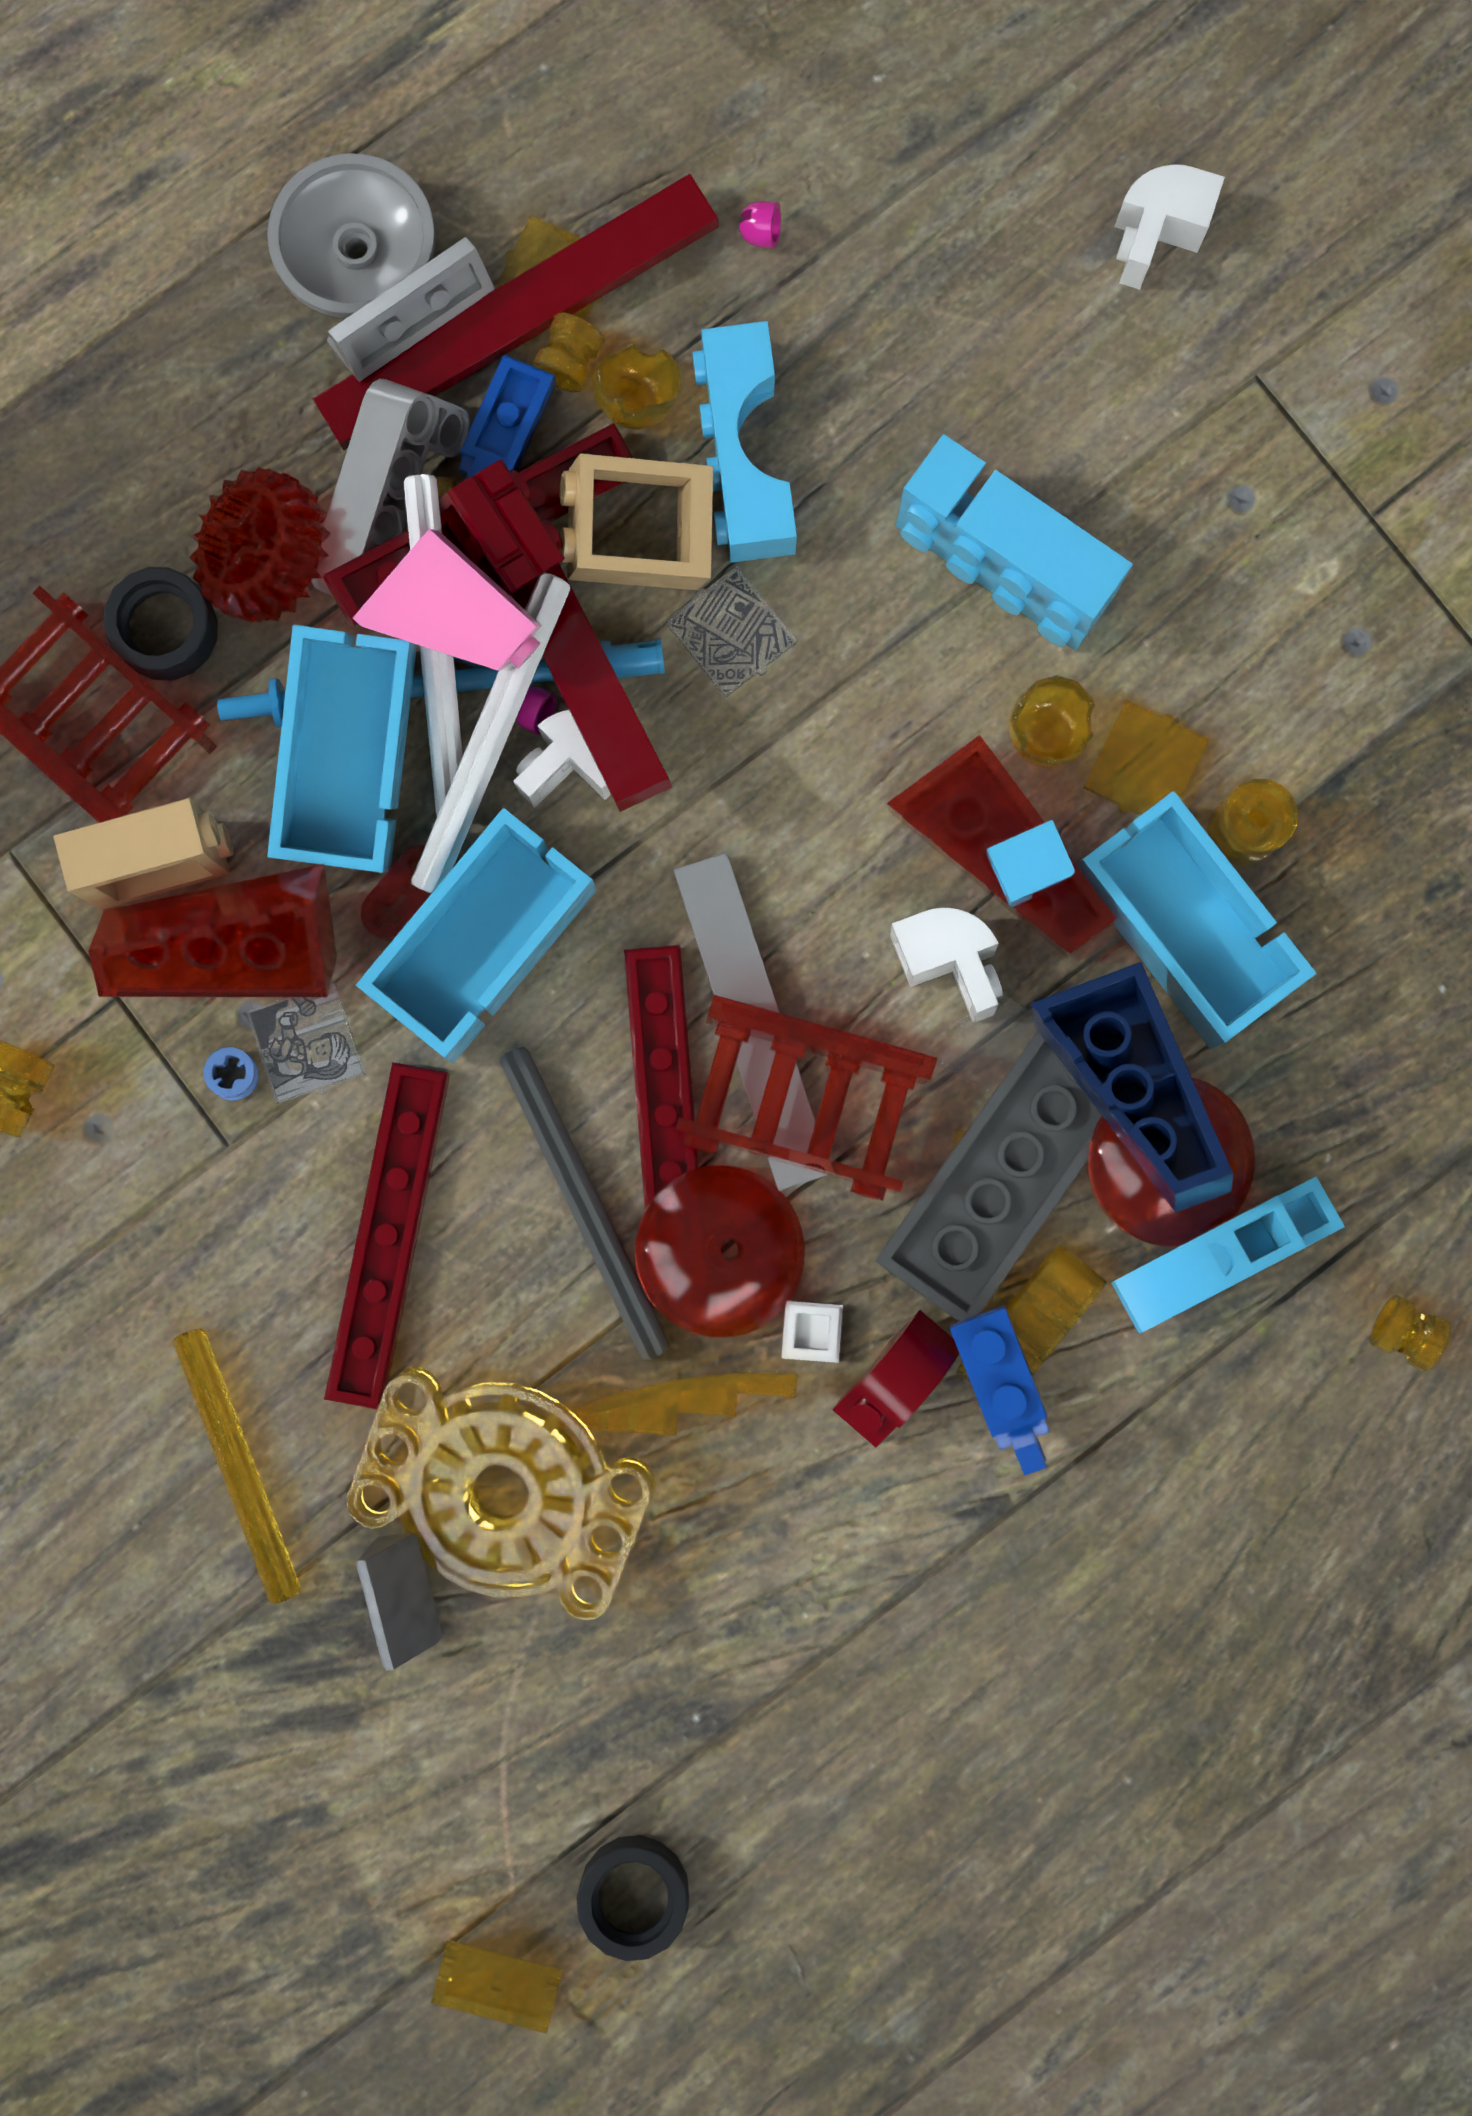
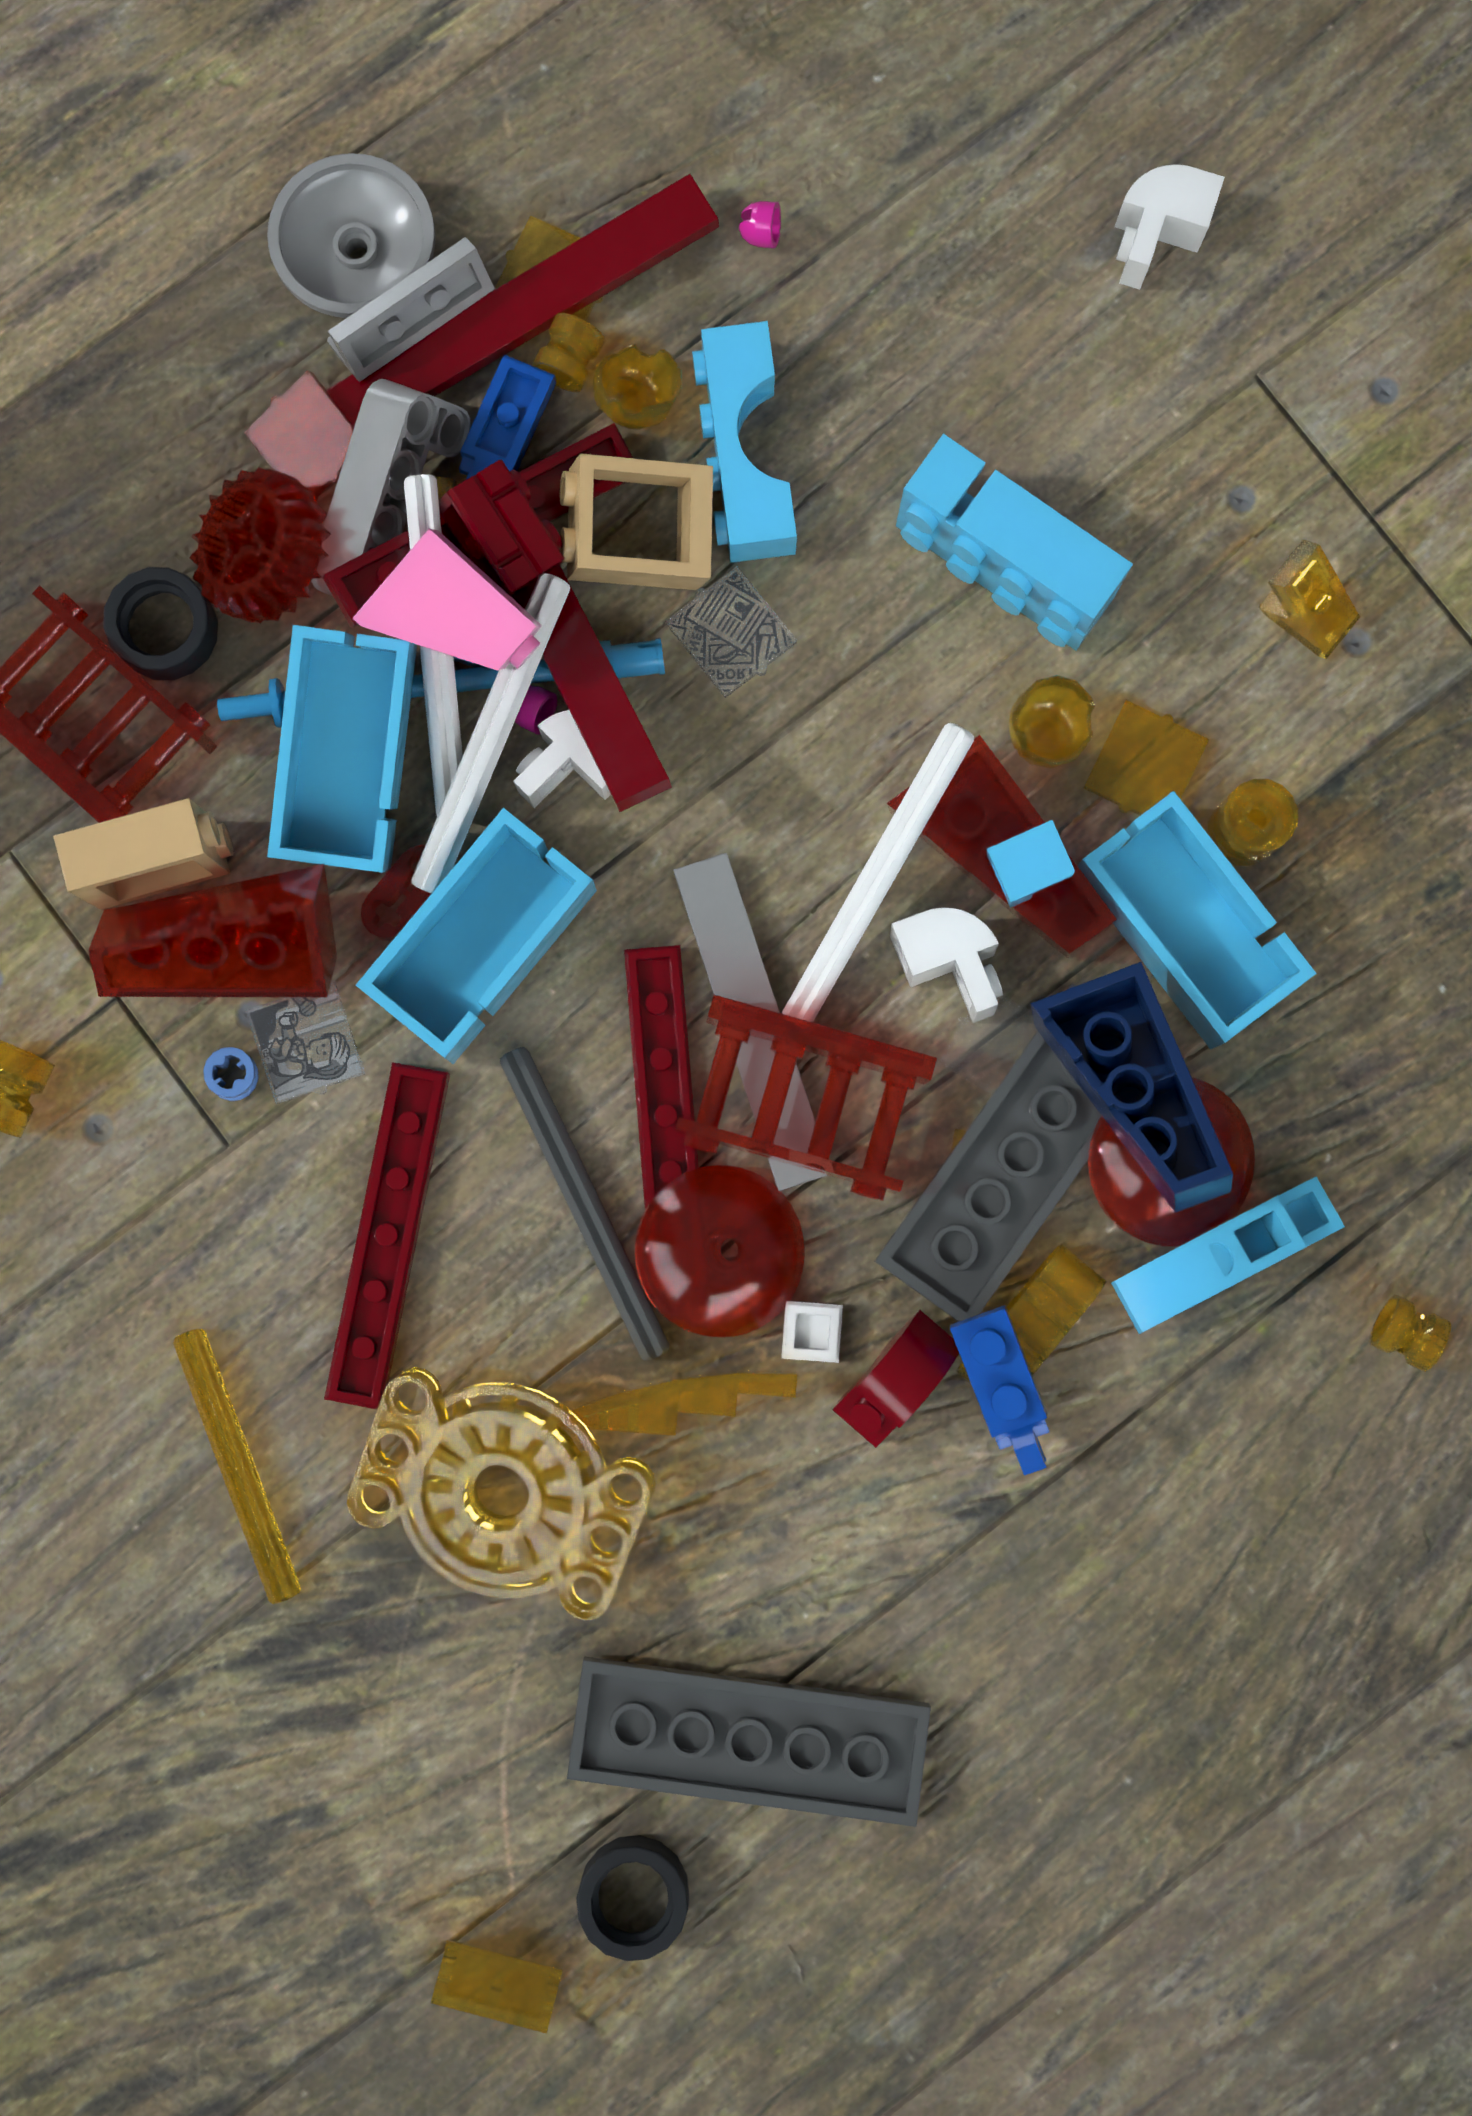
(304, 434): none -> clear red piece
(398, 1598): flat silver slope -> none
(749, 1741): none -> dark grey plate
(879, 872): none -> white axle
(1310, 600): none -> clear yellow slope

